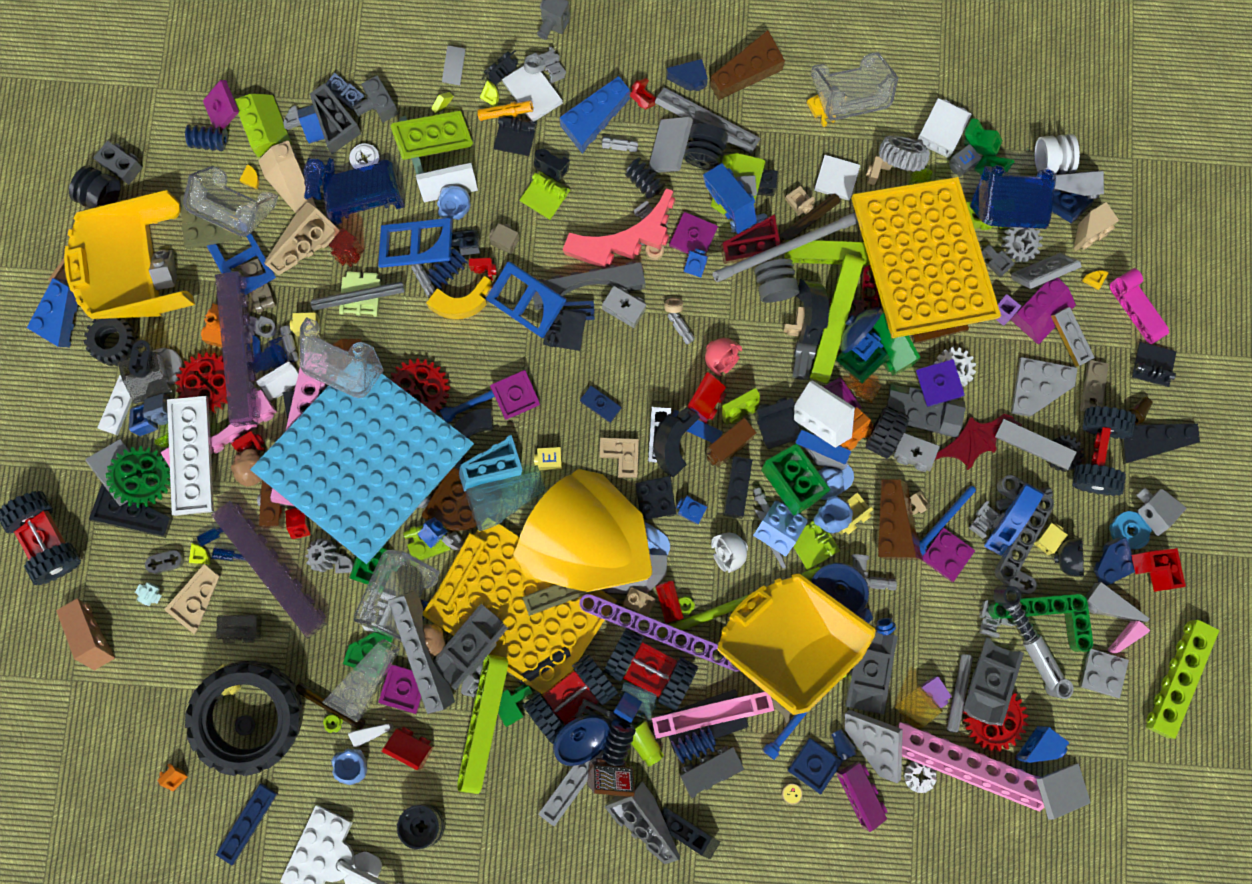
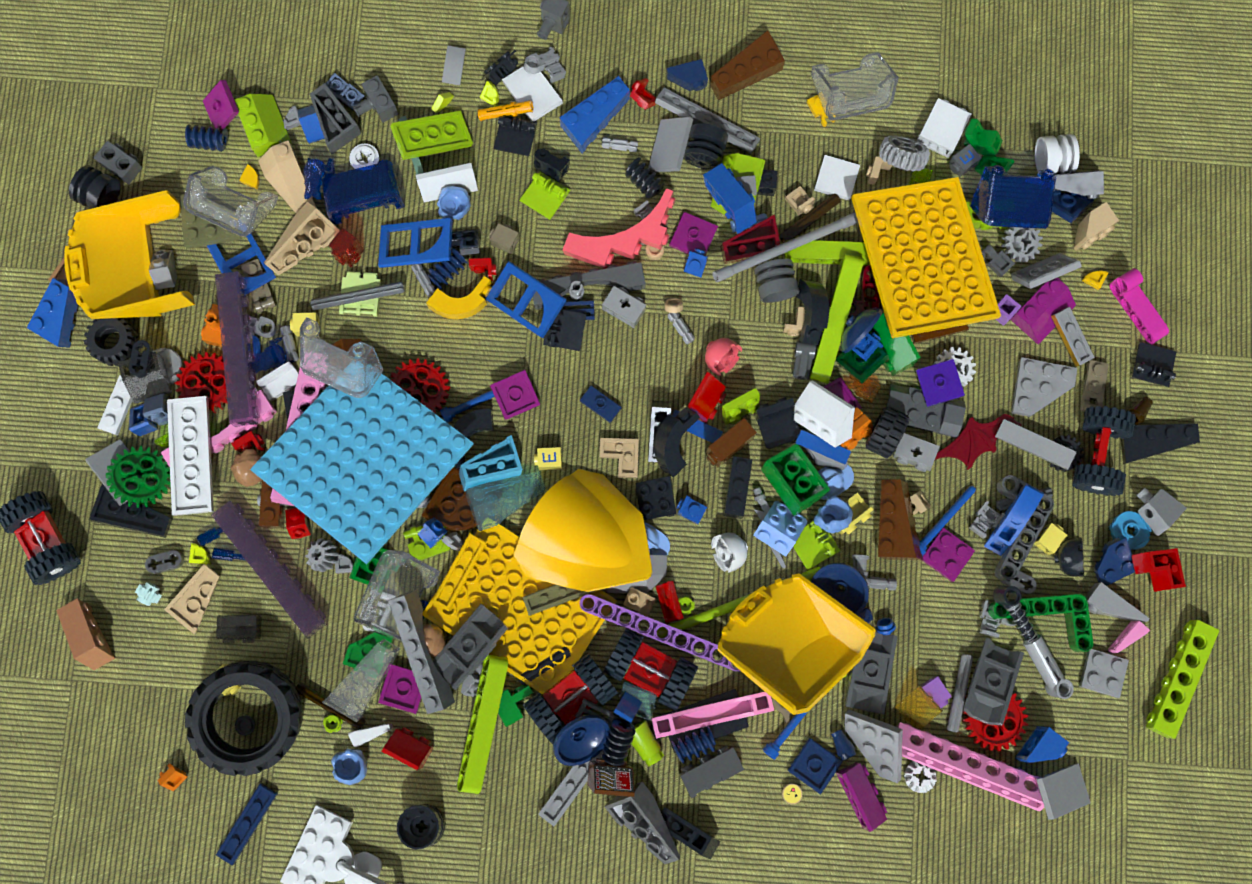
(575, 290): none -> light grey pin

